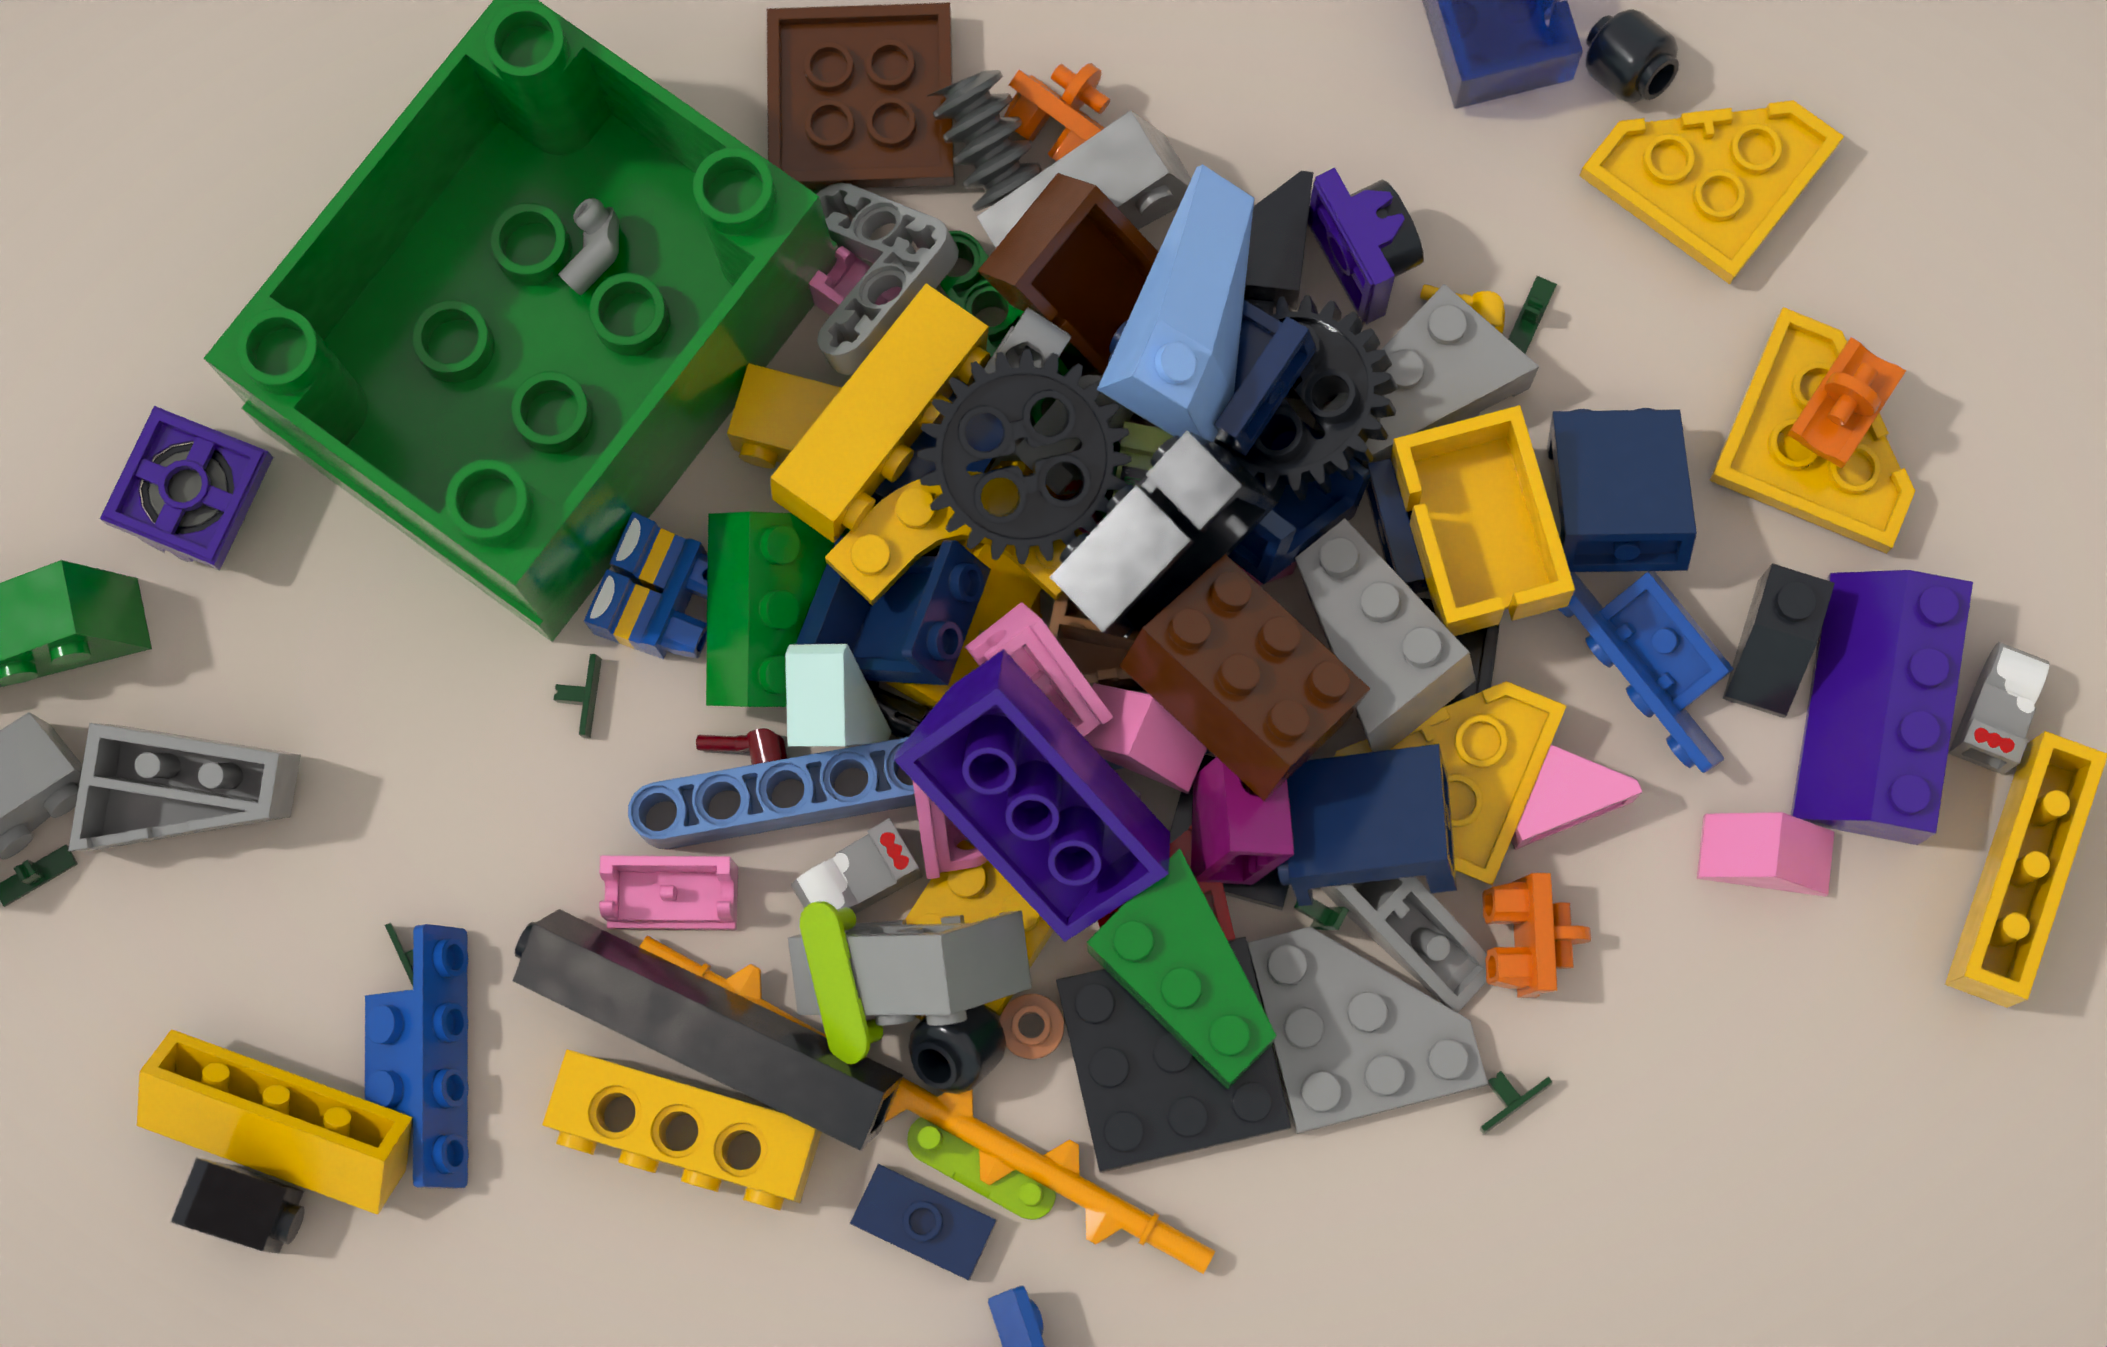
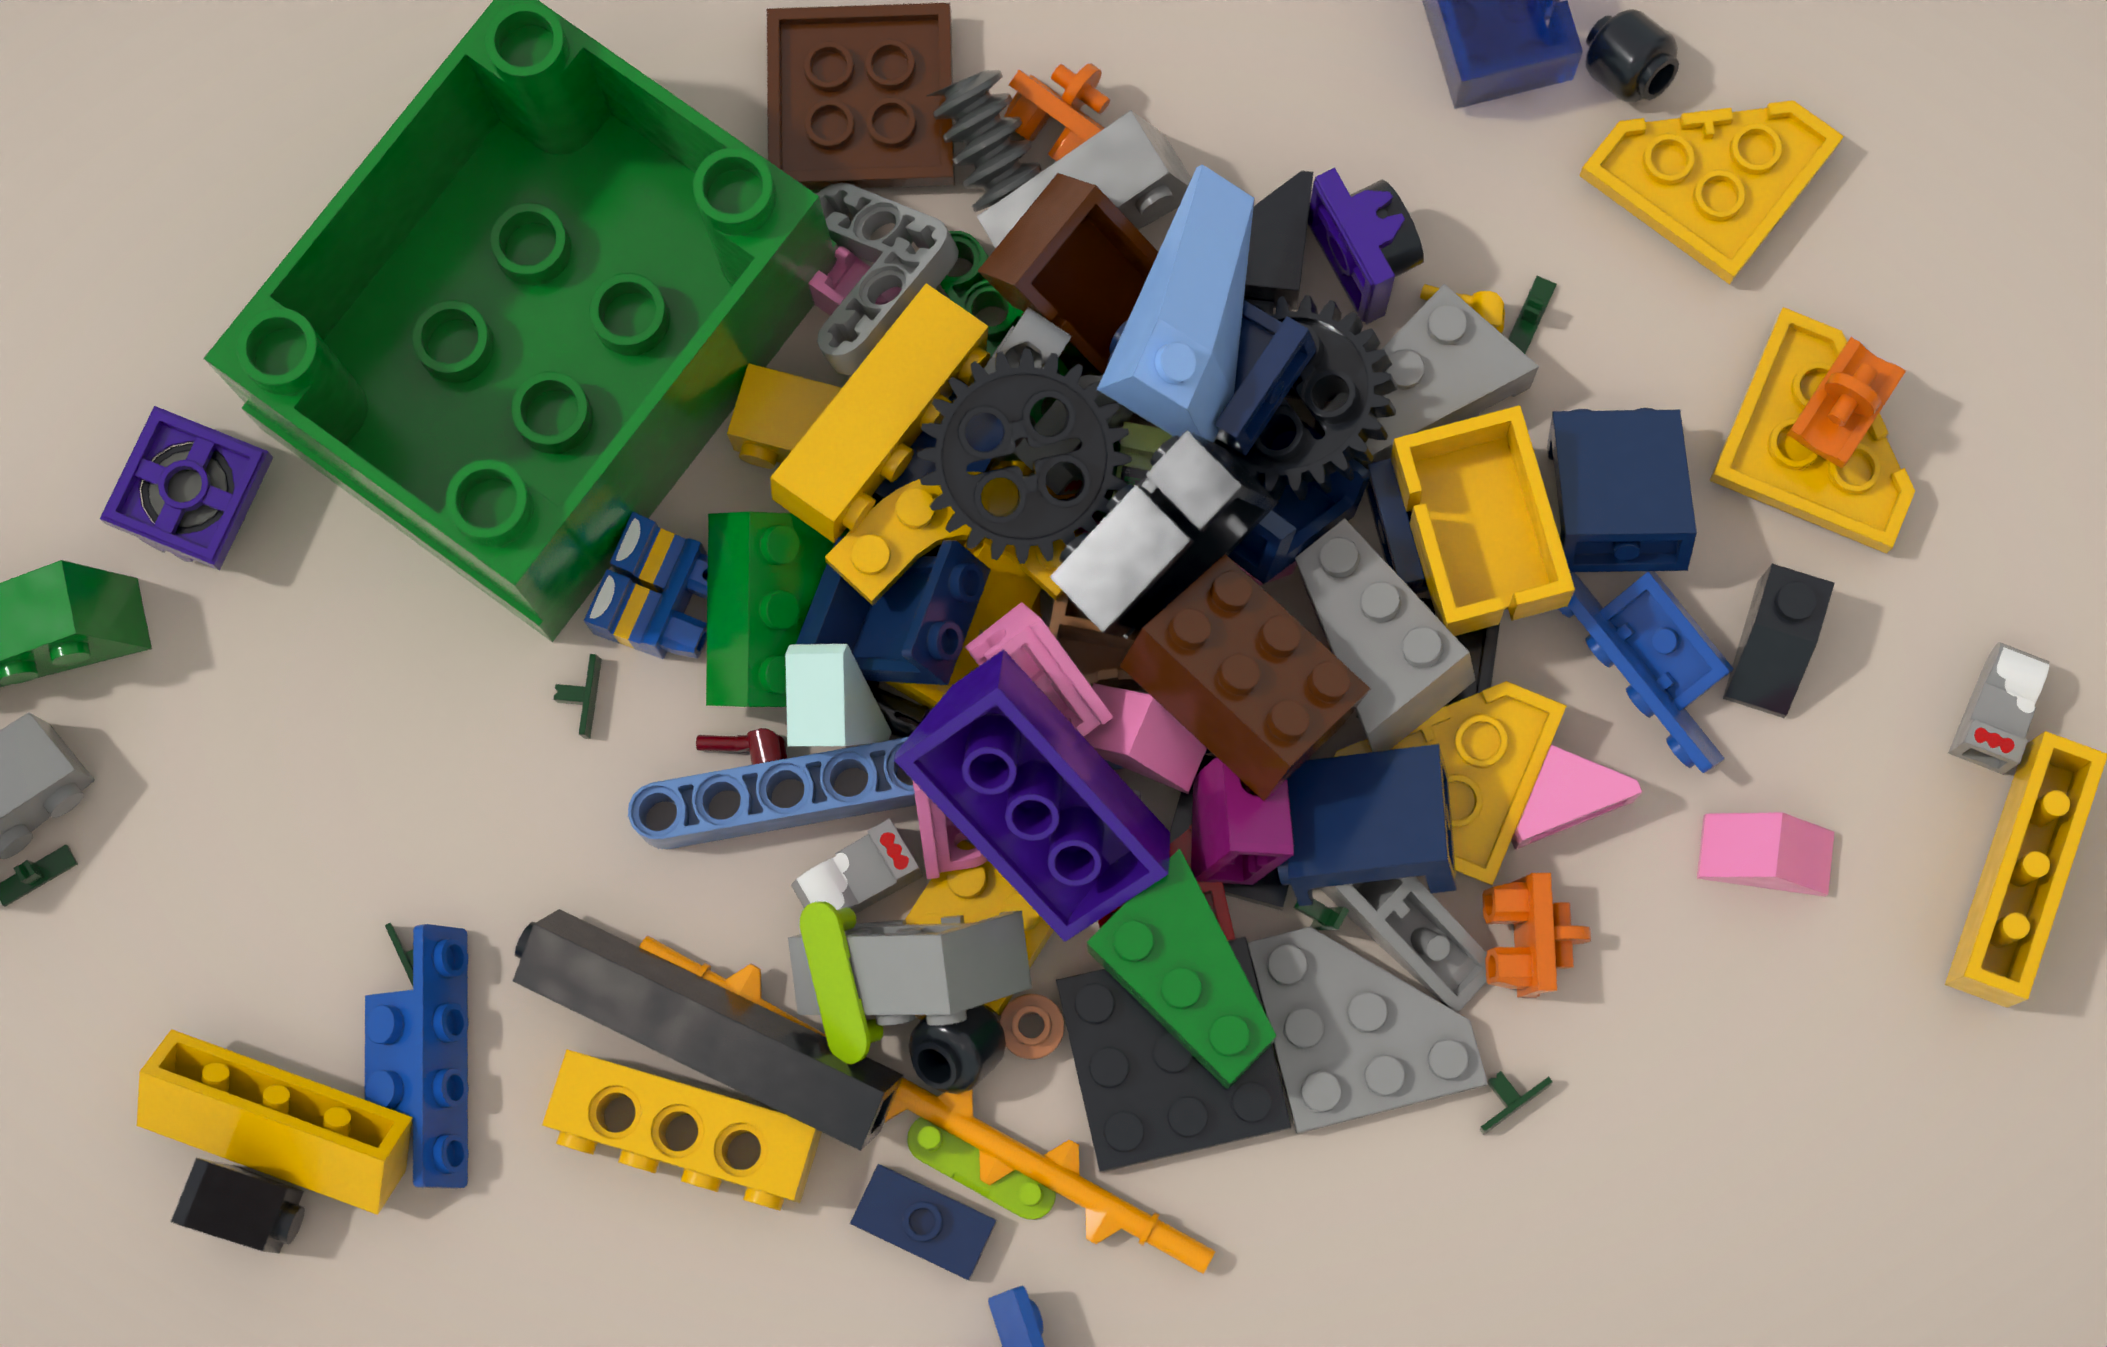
(171, 785): light grey wedge -> none
(599, 245): light grey arm -> none
(669, 892): bright pink hinge -> none
(1882, 704): dark purple slope -> none

